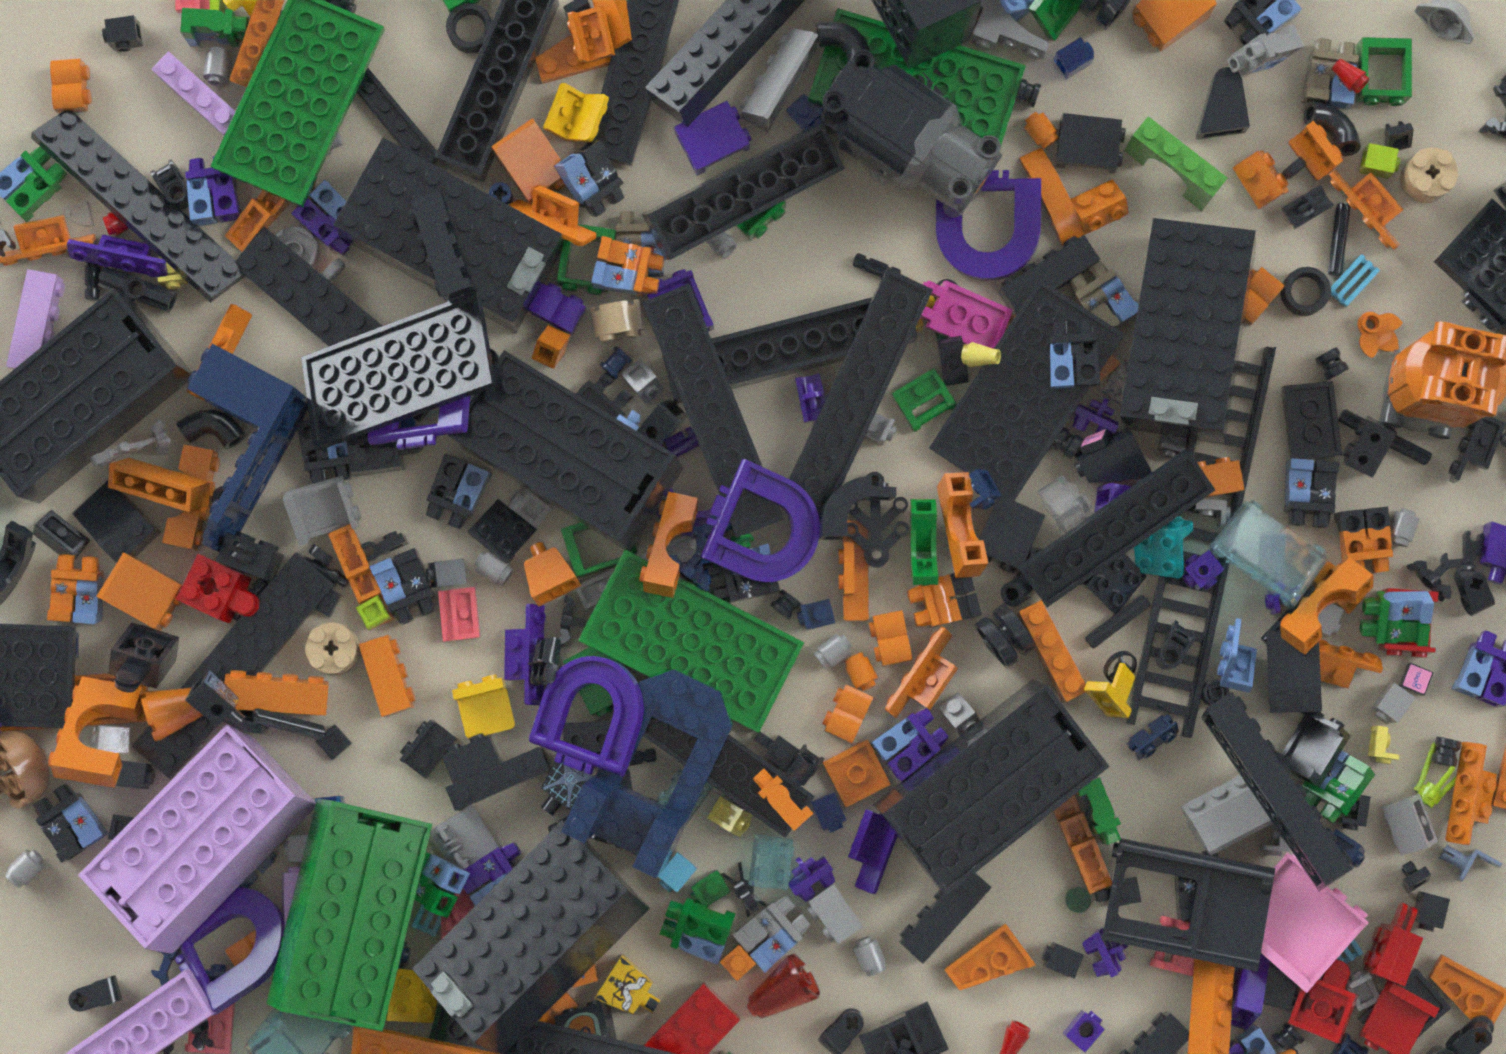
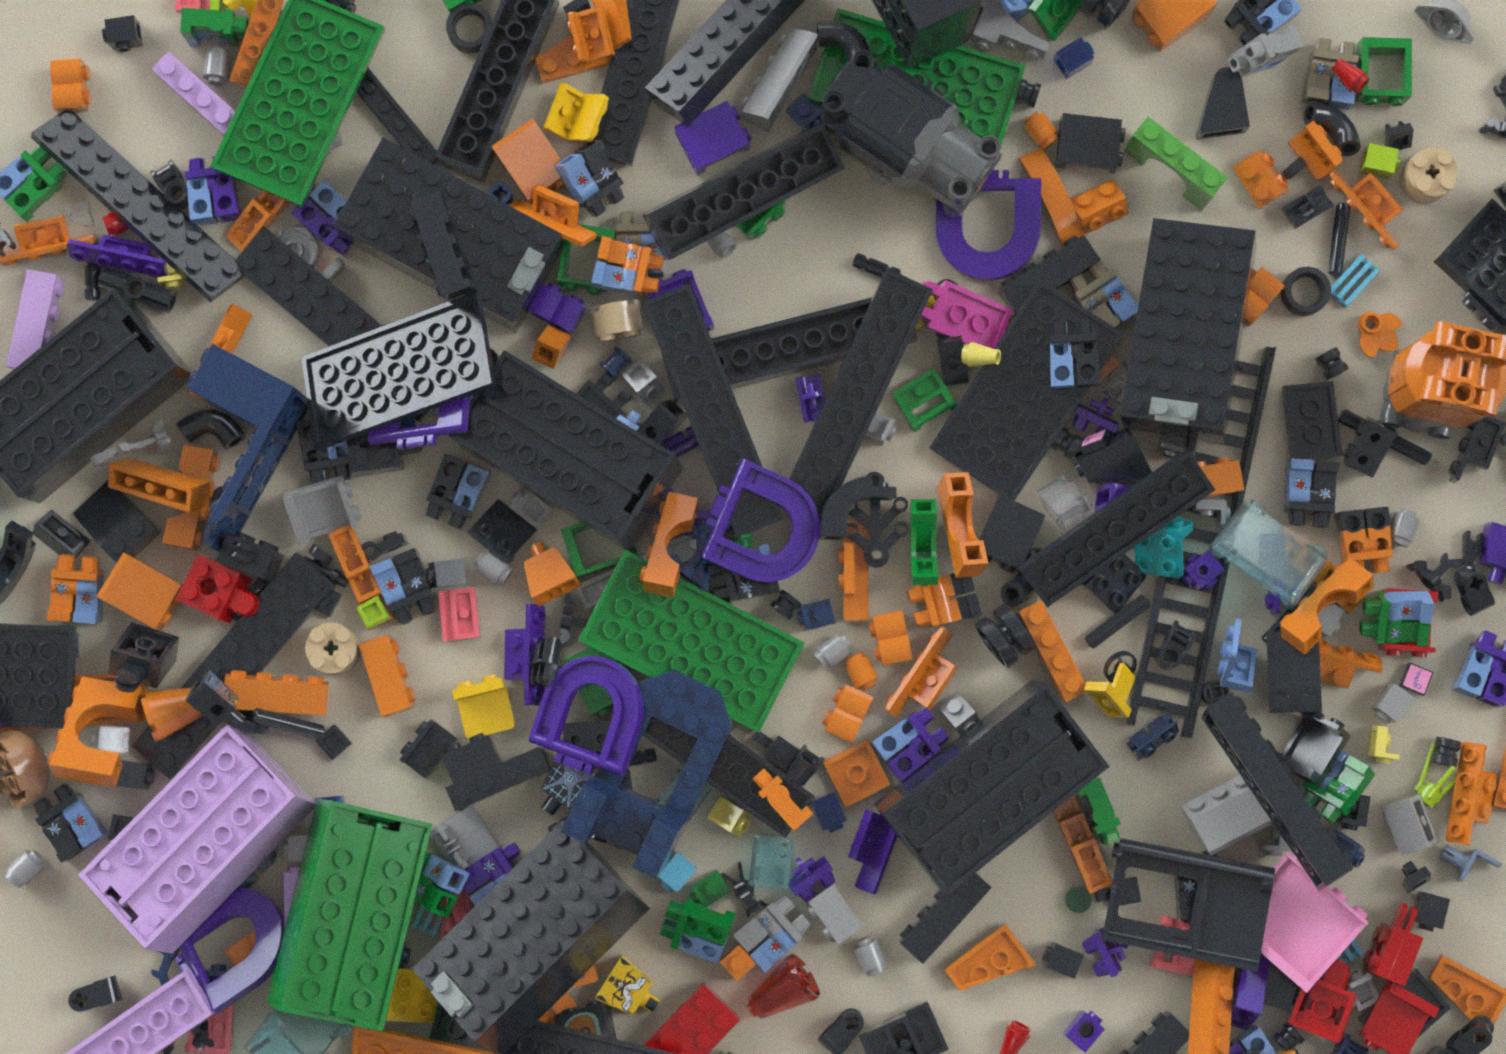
(985, 487): dark blue bracket -> none

